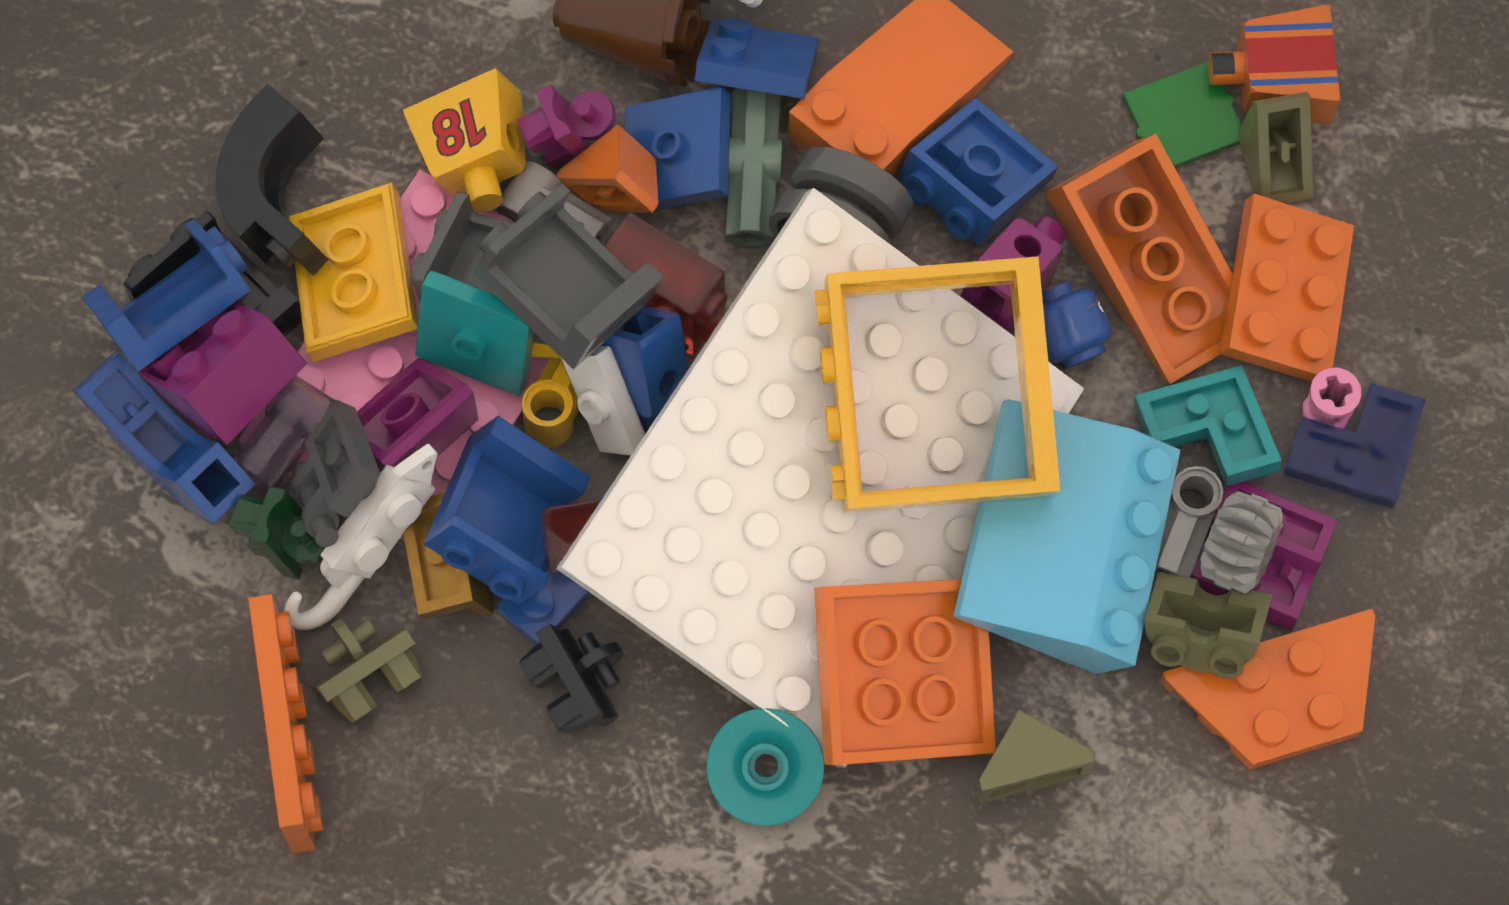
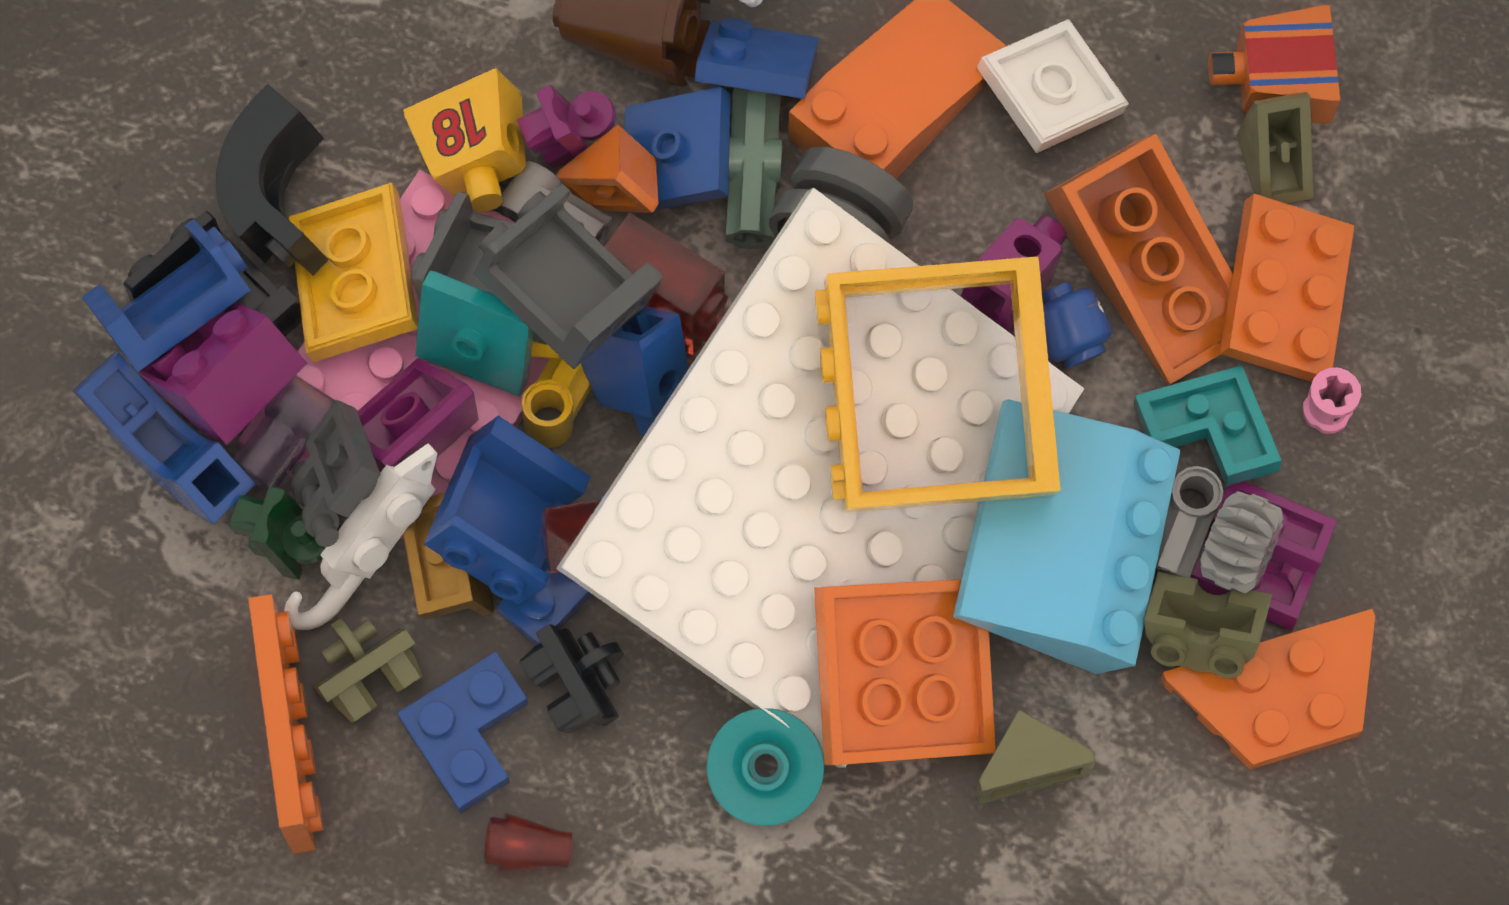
(450, 725): none -> blue plate
(524, 844): none -> clear red cone
(606, 402): white plate -> none
(975, 173): blue plate -> none
(1052, 85): none -> white plate
(1185, 115): green piece -> none
(1363, 462): clear blue plate -> none

